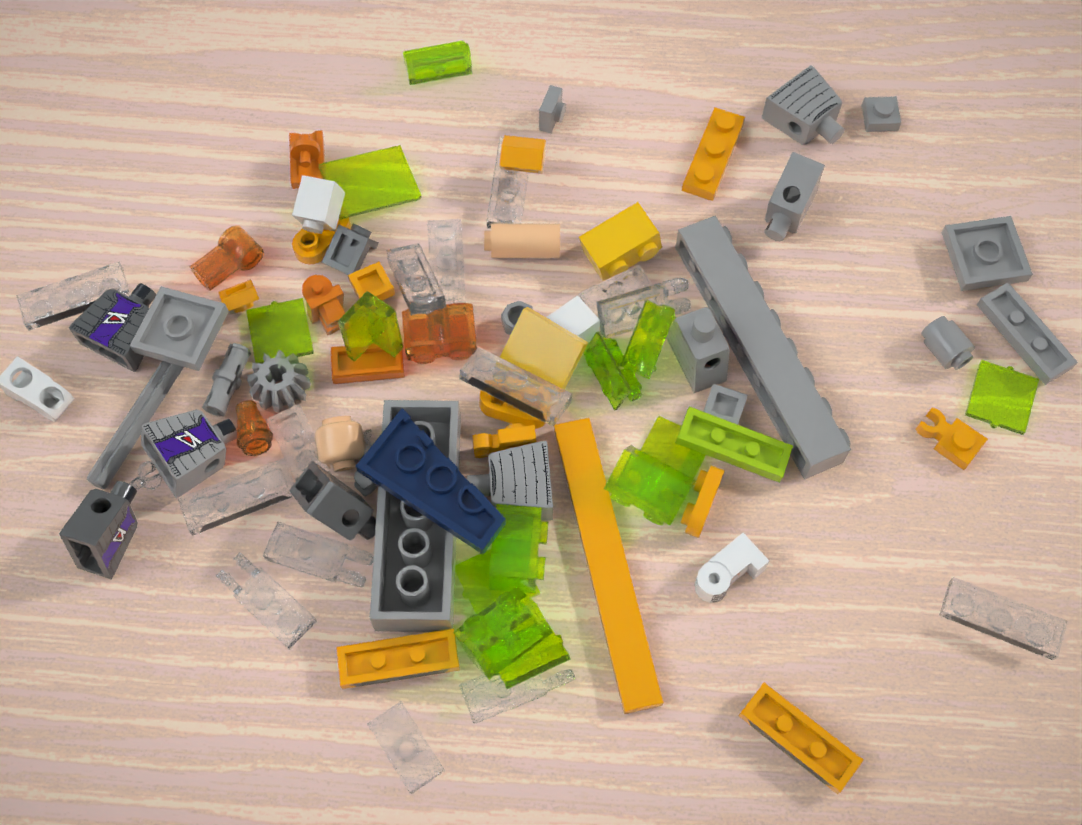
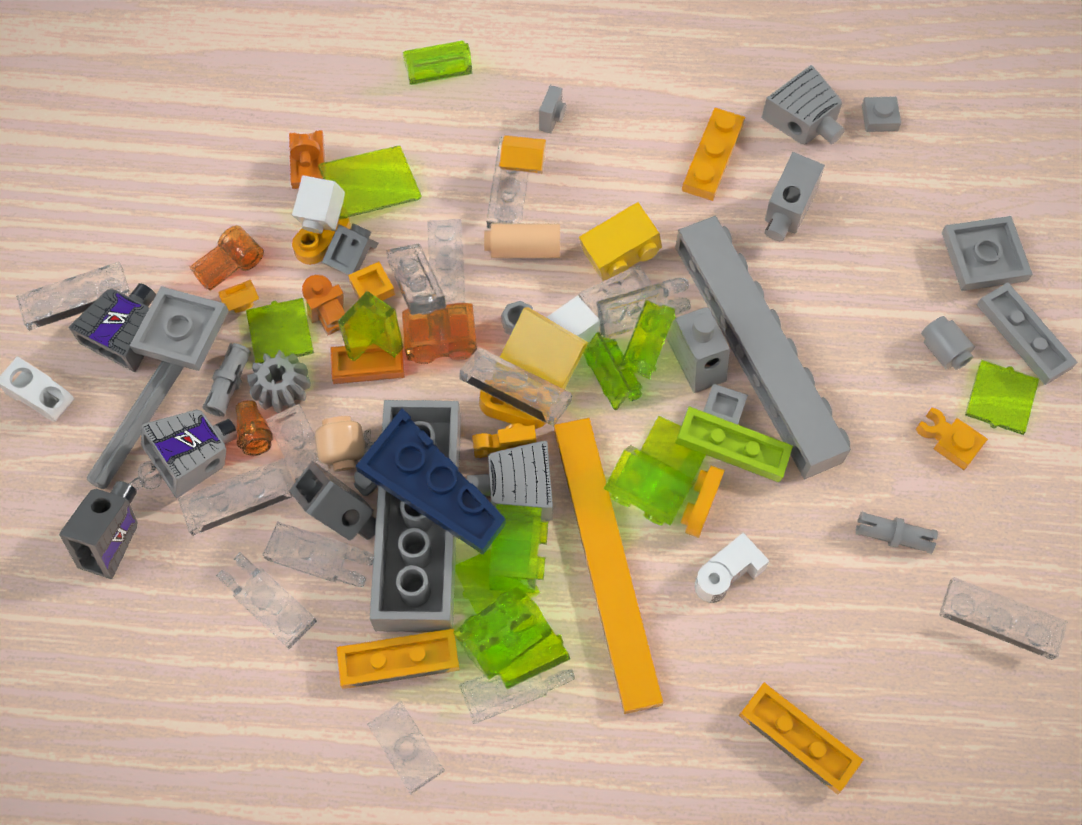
(896, 532): none -> light grey pin

